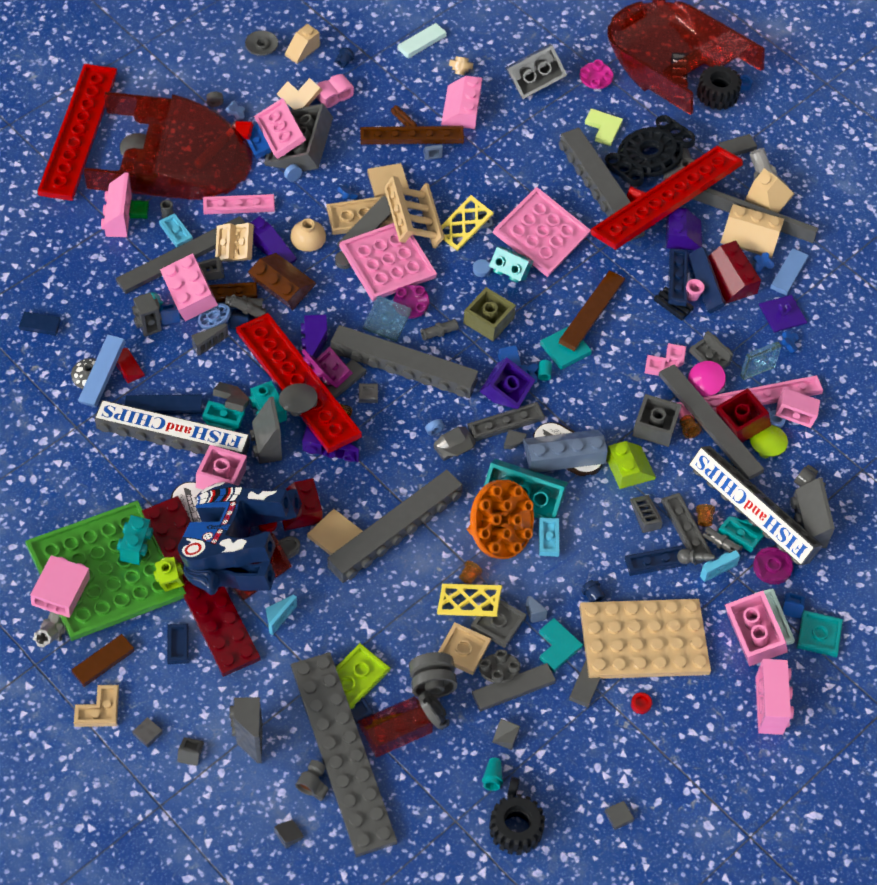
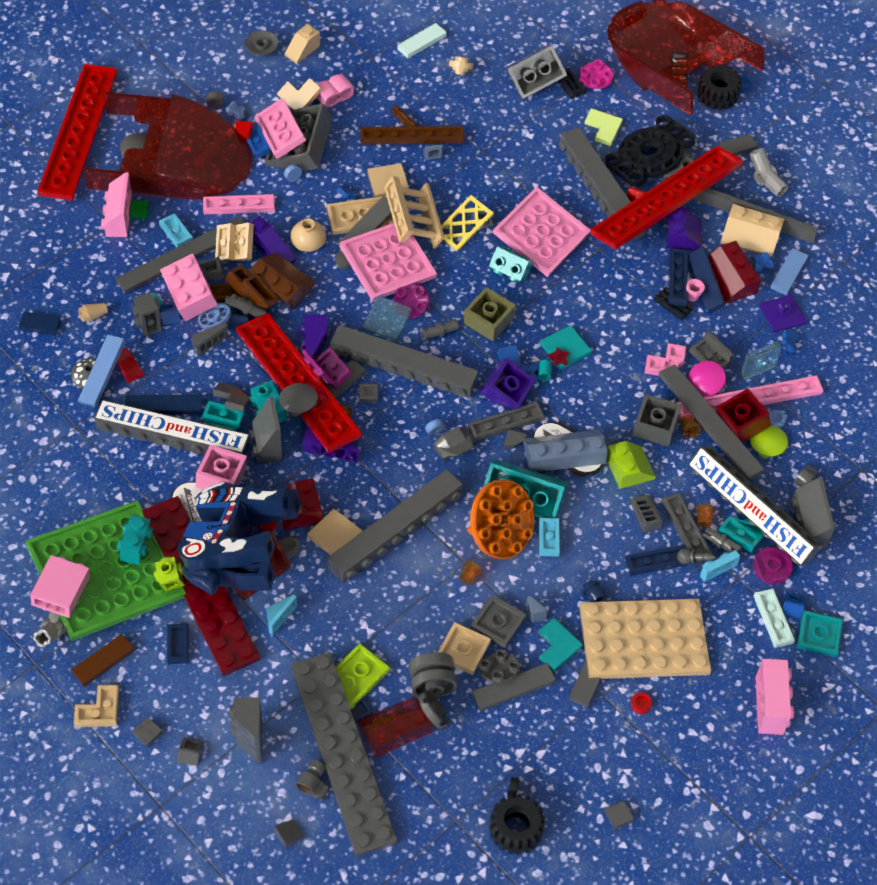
(92, 311): none -> tan cone
(166, 208): dark grey hinge -> none
(251, 287): none -> reddish brown slope
(344, 57): dark blue hose -> none
(462, 102): bright pink slope -> none
(478, 609): light yellow window -> none
(481, 268): medium blue tile -> none
(492, 777): teal cone -> none
(506, 734): dark grey slope -> none
(559, 357): none -> dark red piece
(568, 87): none -> black tile
(591, 310): reddish brown tile -> none
(756, 628): bright pink brick -> none
(769, 192): tan slope -> none
(797, 407): bright pink brick -> none

